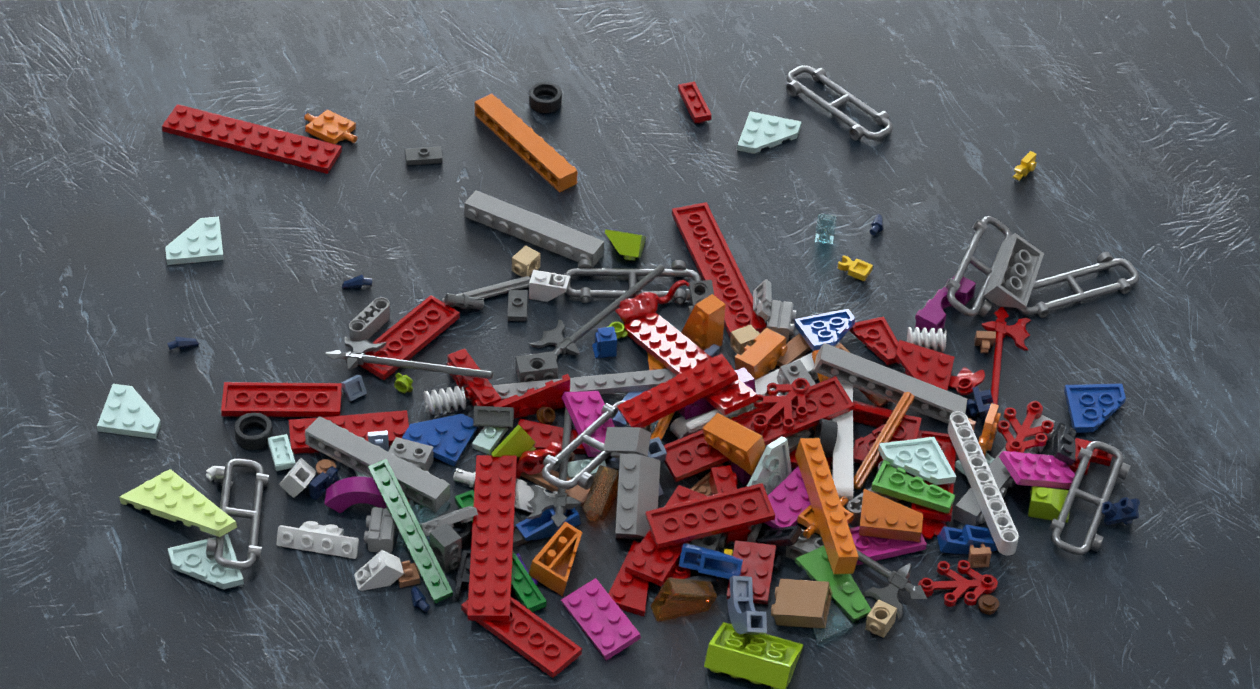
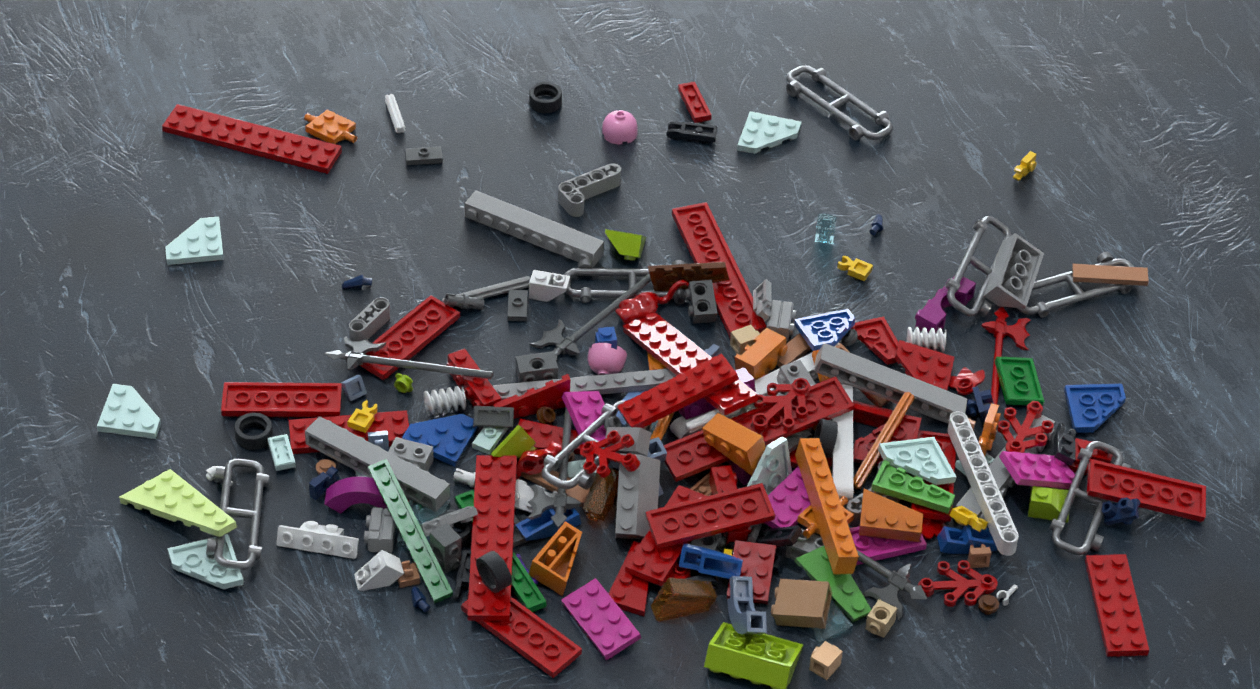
(182, 343): dark blue bar -> none
(298, 478): white slope -> none
(362, 419): none -> yellow plate
(395, 113): none -> white axle
(494, 571): none -> black tyre
(525, 261): tan brick -> none
(526, 143): orange brick -> none
(576, 190): none -> light grey beam
(592, 449): none -> red plant
(605, 359): none -> bright pink cylinder
(612, 422): none -> dark grey plate
(619, 127): none -> bright pink cylinder
(619, 329): lime plate -> none
(666, 275): none -> reddish brown wing
(692, 131): none -> black hinge
(706, 323): orange wedge -> none
(825, 660): none -> light nougat brick
(849, 338): none -> dark grey plate
(966, 517): none -> yellow plate
(984, 340): nougat tile -> none
(1006, 594): none -> white hand
(1018, 380): none -> green tile
(1110, 274): none -> nougat tile
(1116, 605): none -> red plate
(1153, 490): none -> red plate

